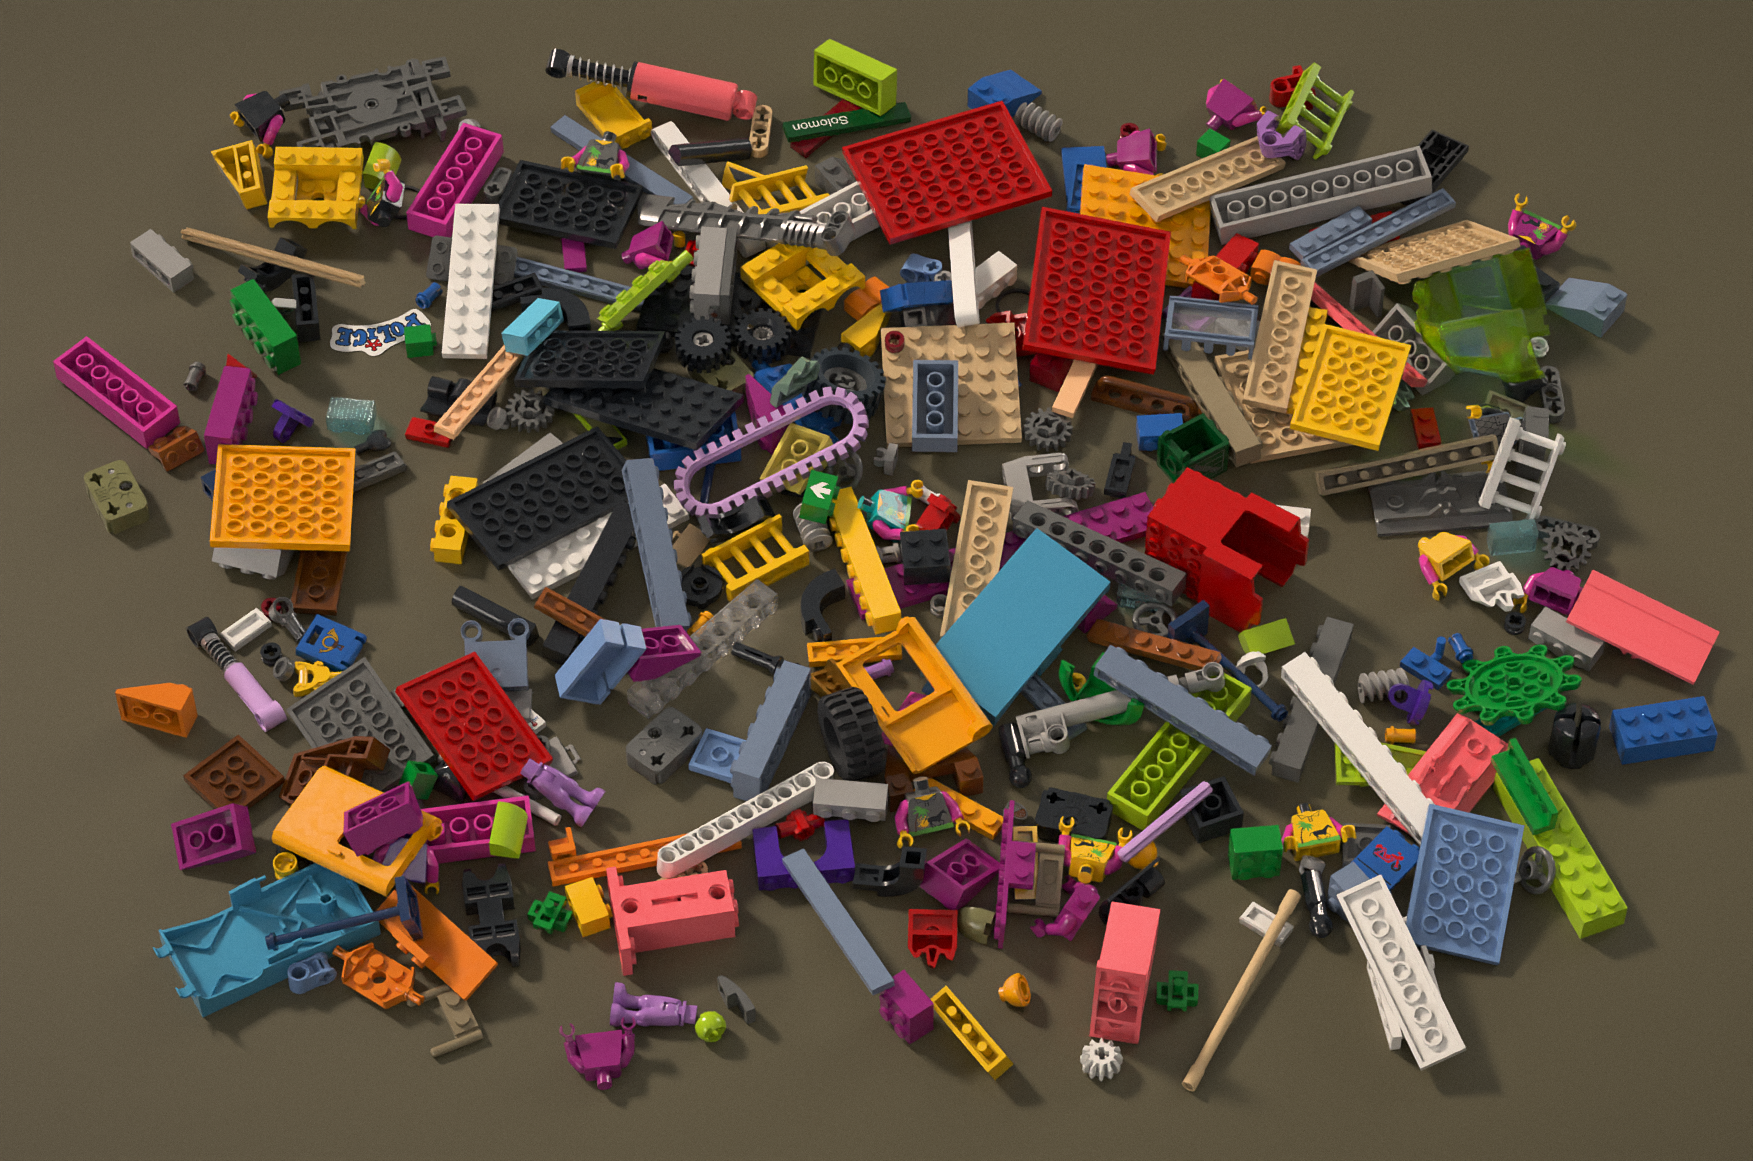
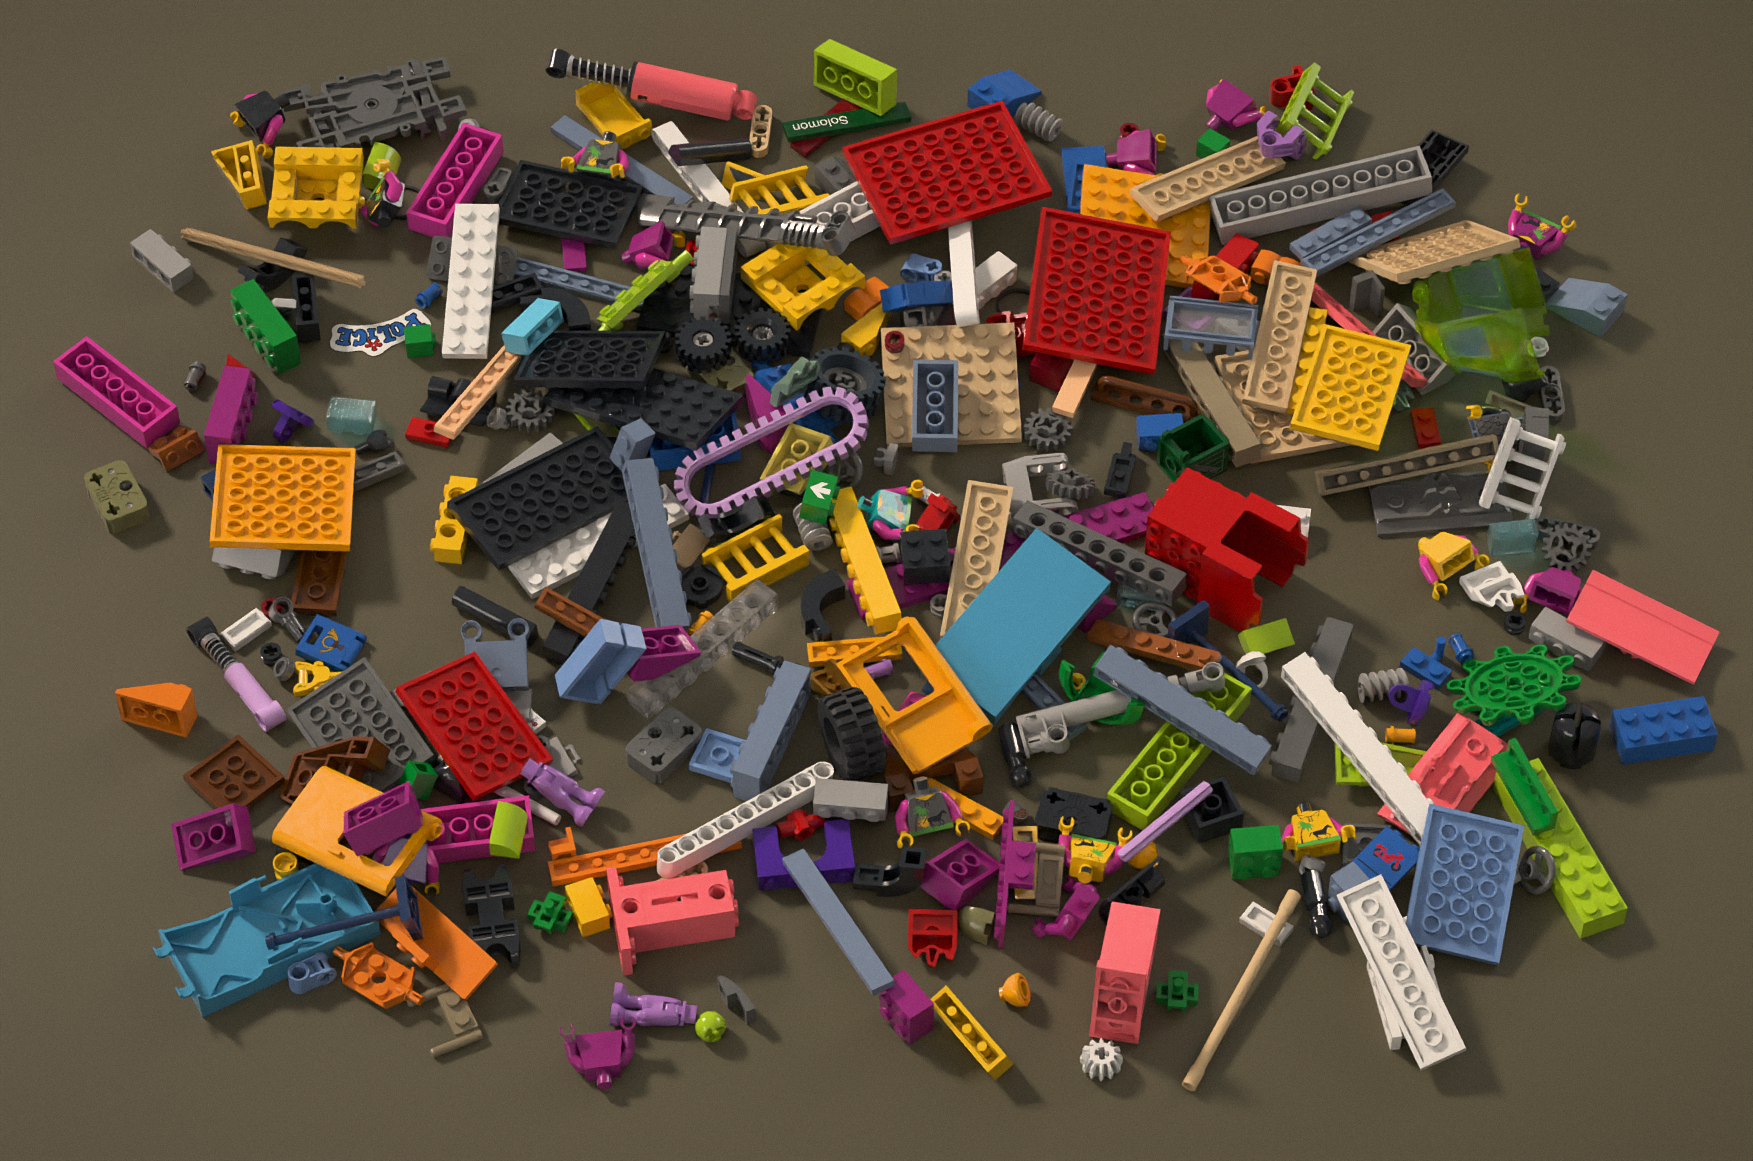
(632, 443): none -> sand blue brick

